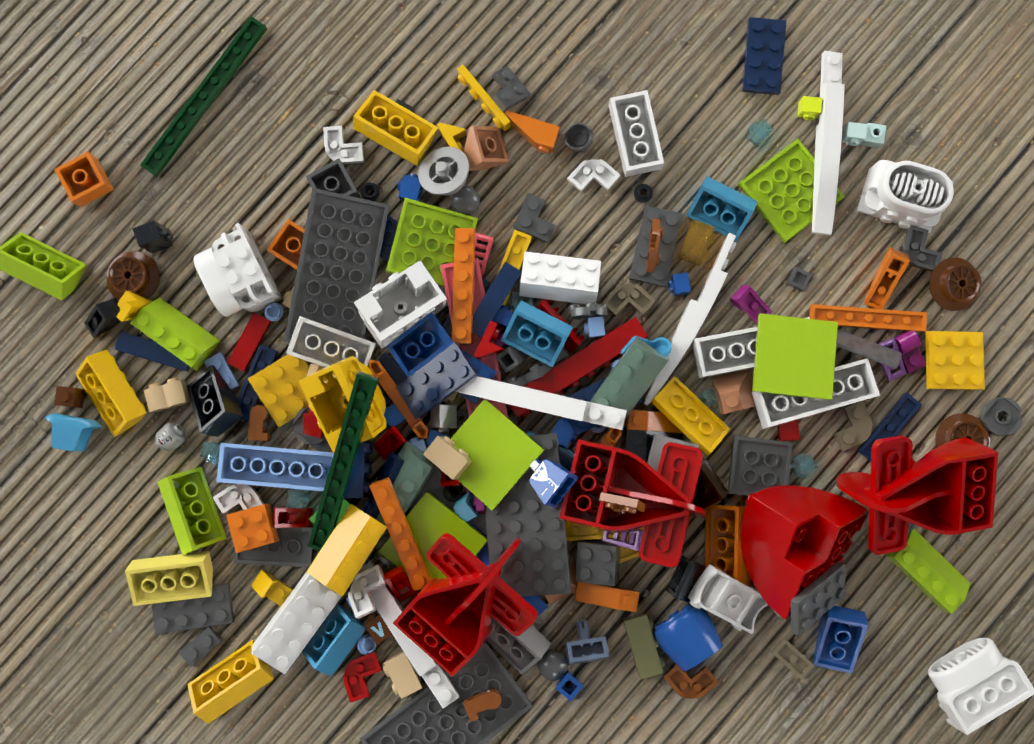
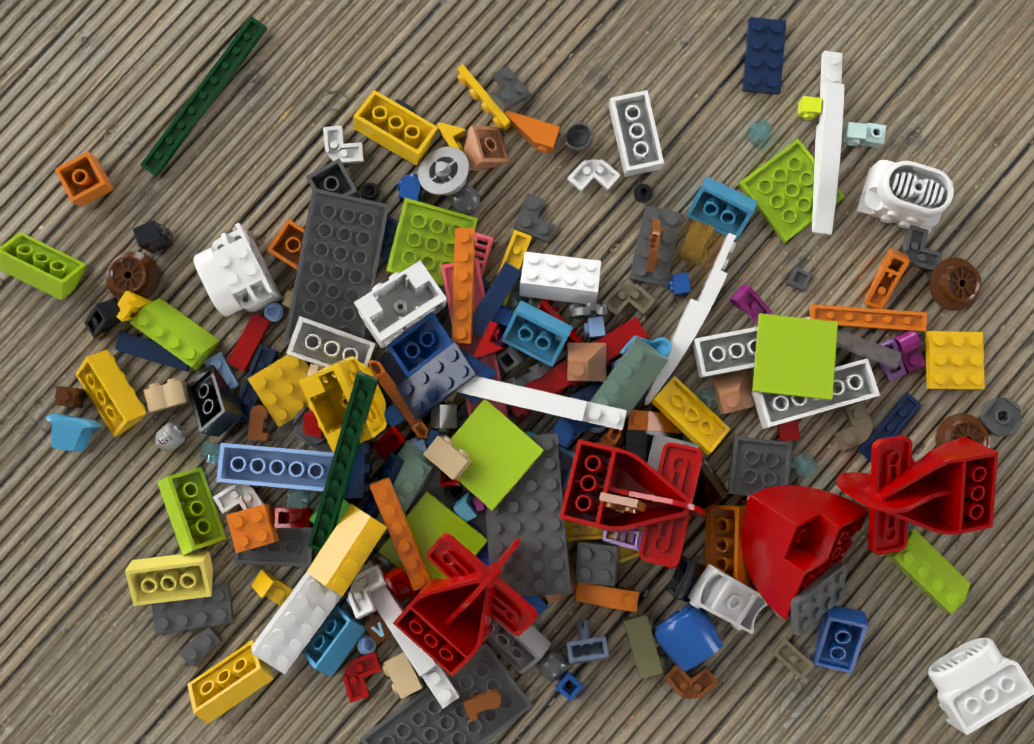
(551, 481): torso -> none
(586, 362): none -> nougat slope

